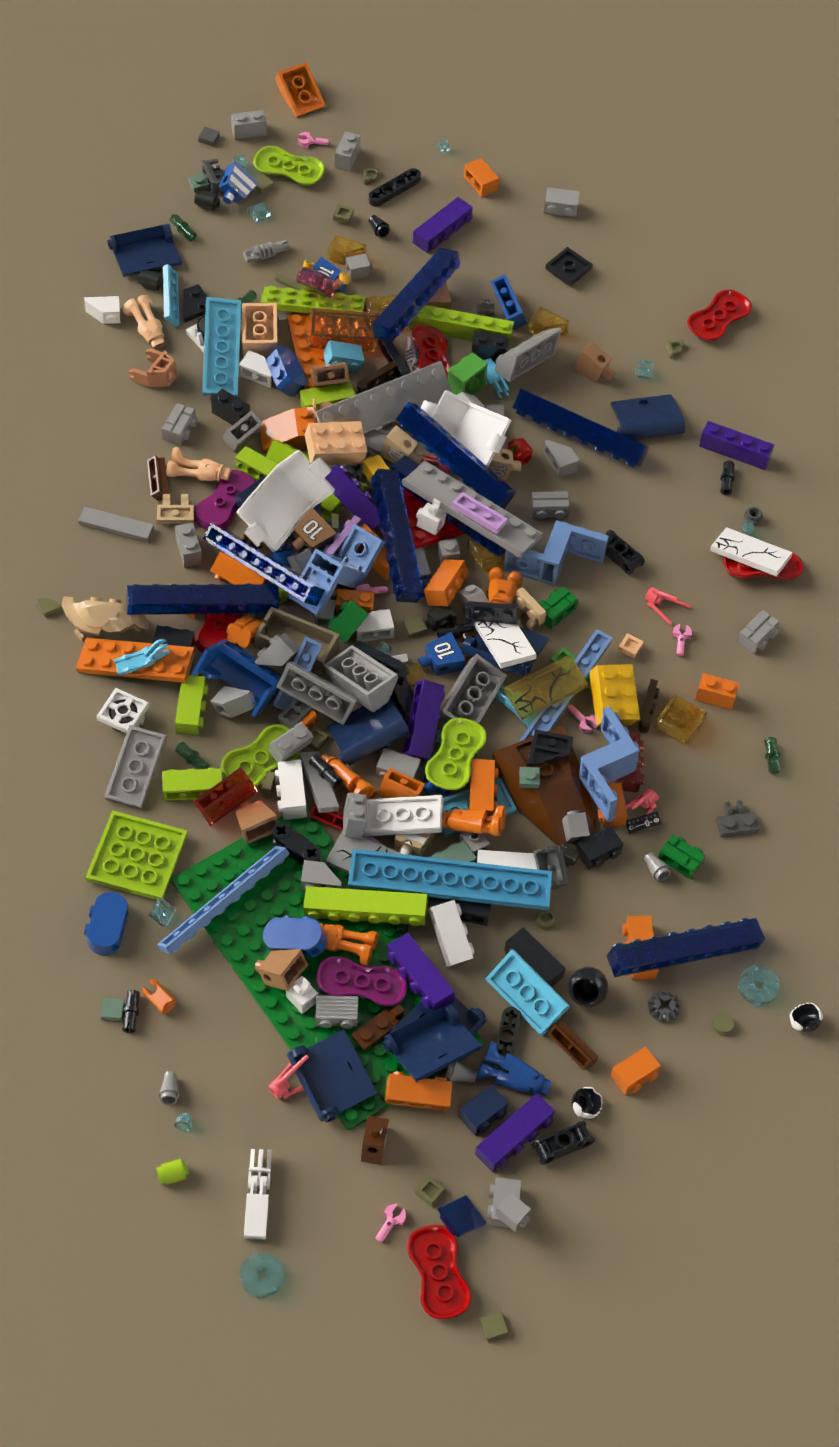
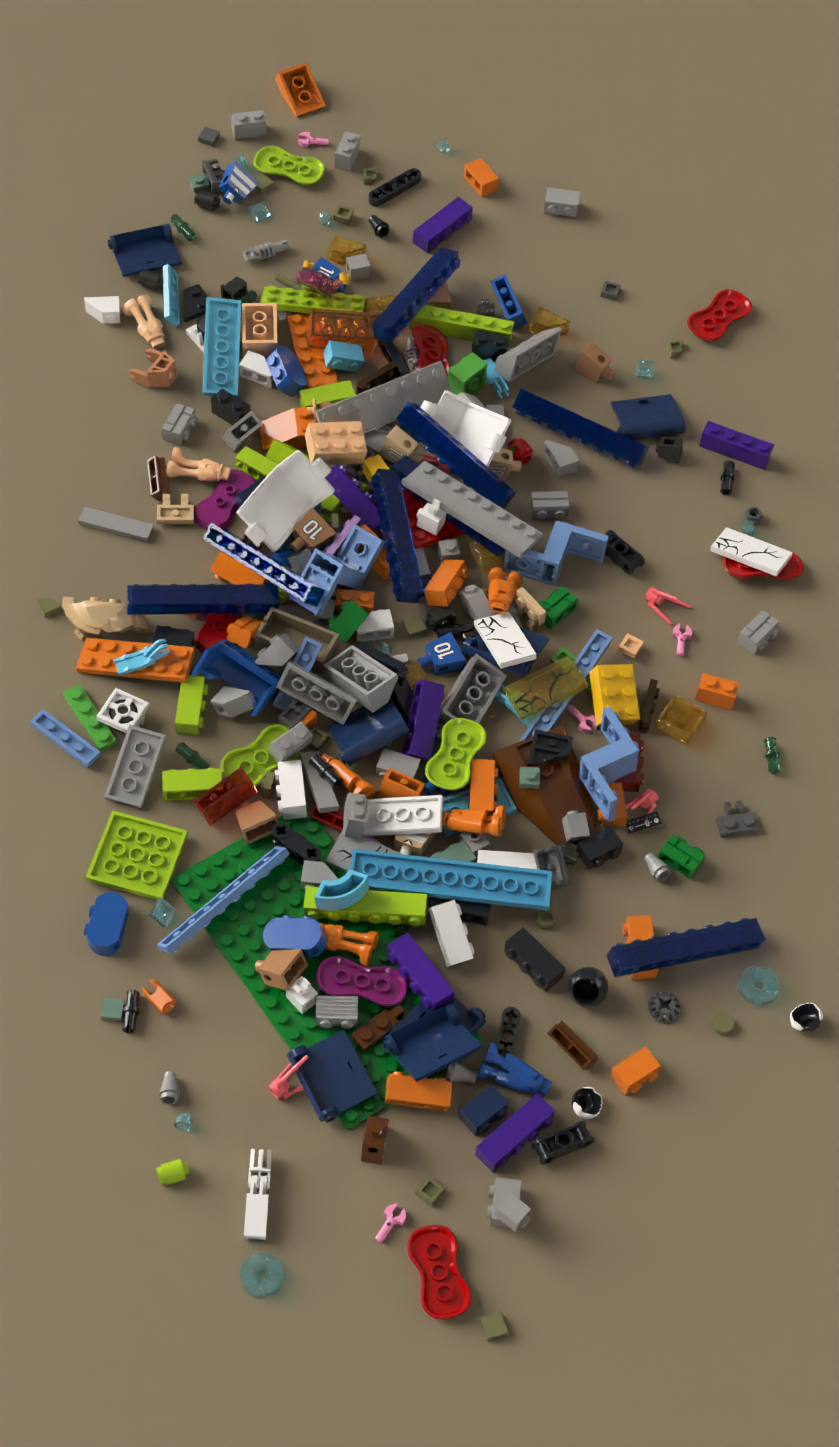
(65, 738): none -> medium blue plate
(87, 715): none -> bright green plate
(188, 545): light grey brick -> none
(234, 289): none -> pearl dark grey brick
(325, 218): none -> clear light blue hinge
(329, 374): medium nougat brick -> none
(342, 892): none -> medium azure brick
(378, 590): bright pink bar -> none
(461, 1216): clear blue piece -> none
(479, 512): lavender plate -> none
(491, 612): black plate -> none
(527, 992): medium azure tile -> none
(569, 266): black plate -> none
(610, 290): none -> dark grey tile
(670, 448): none -> pearl dark grey brick

